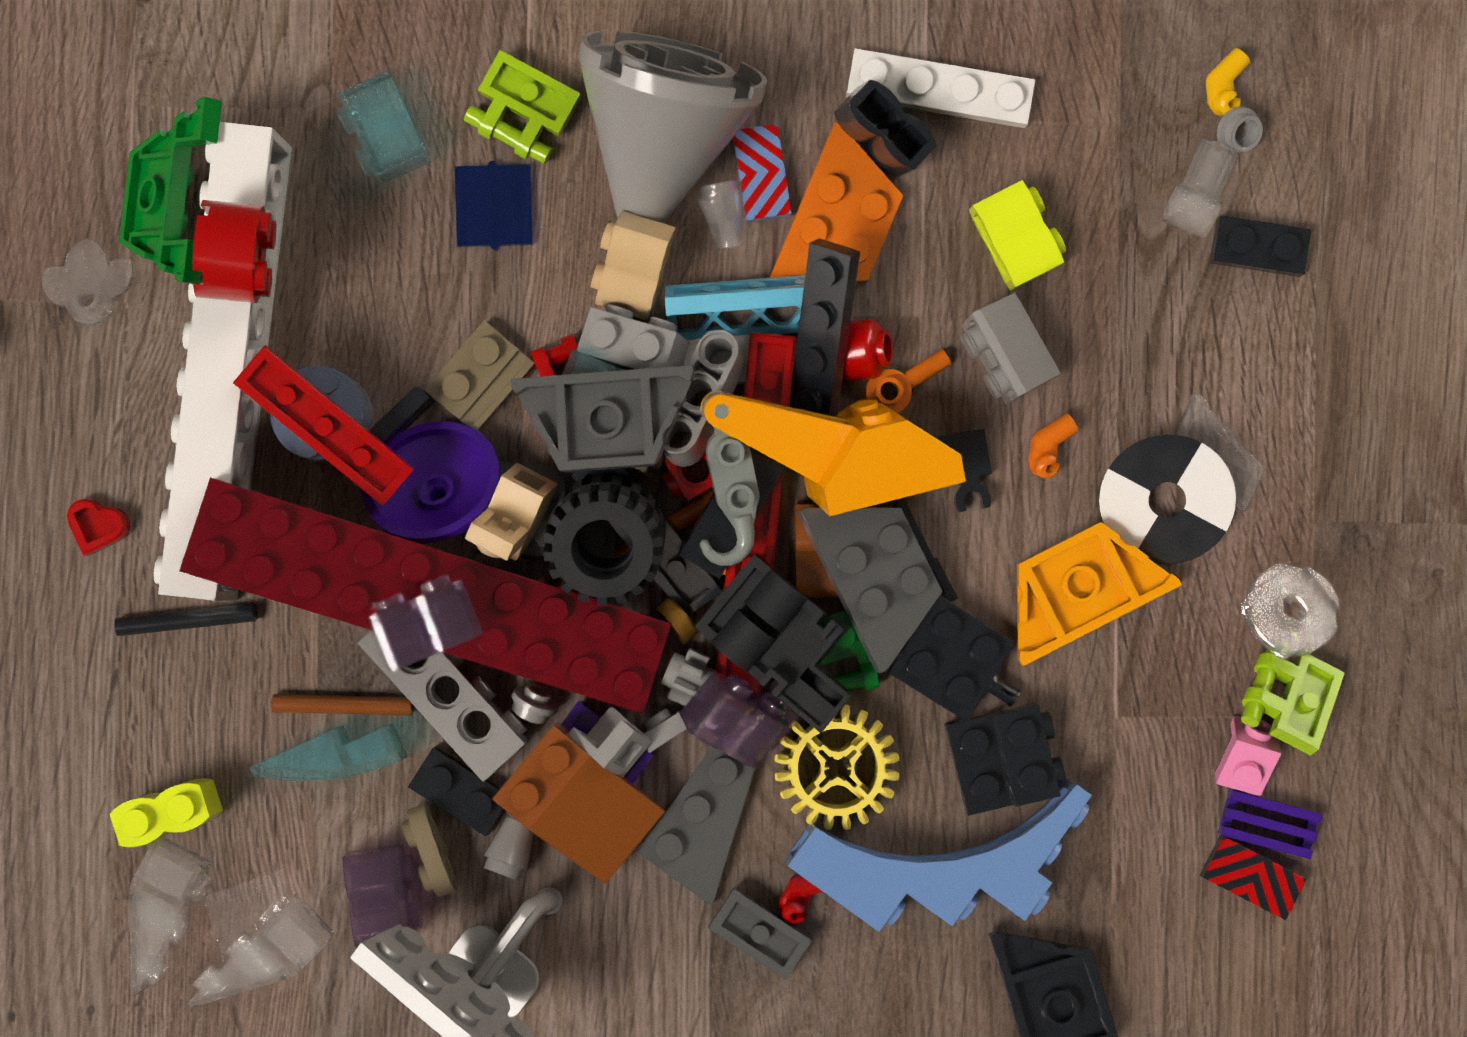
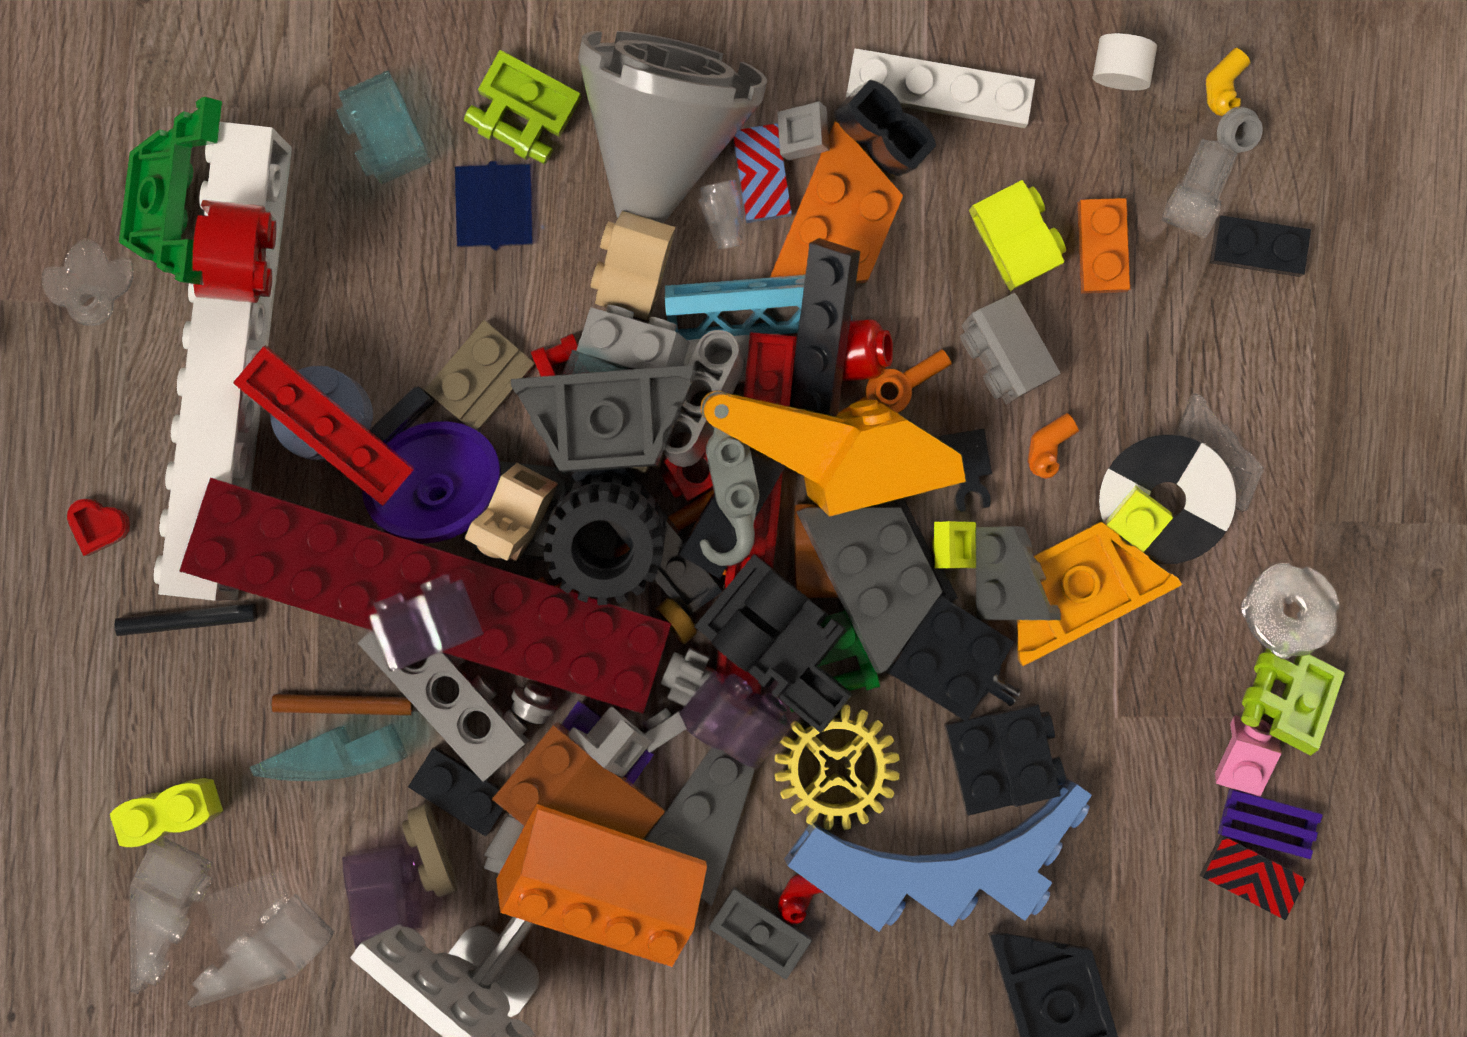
(602, 886): none -> orange slope
(803, 131): none -> light grey plate
(954, 544): none -> neon yellow plate
(1009, 577): none -> dark grey wing
(1103, 245): none -> orange plate
(1124, 61): none -> white piece
(1139, 519): none -> neon yellow plate

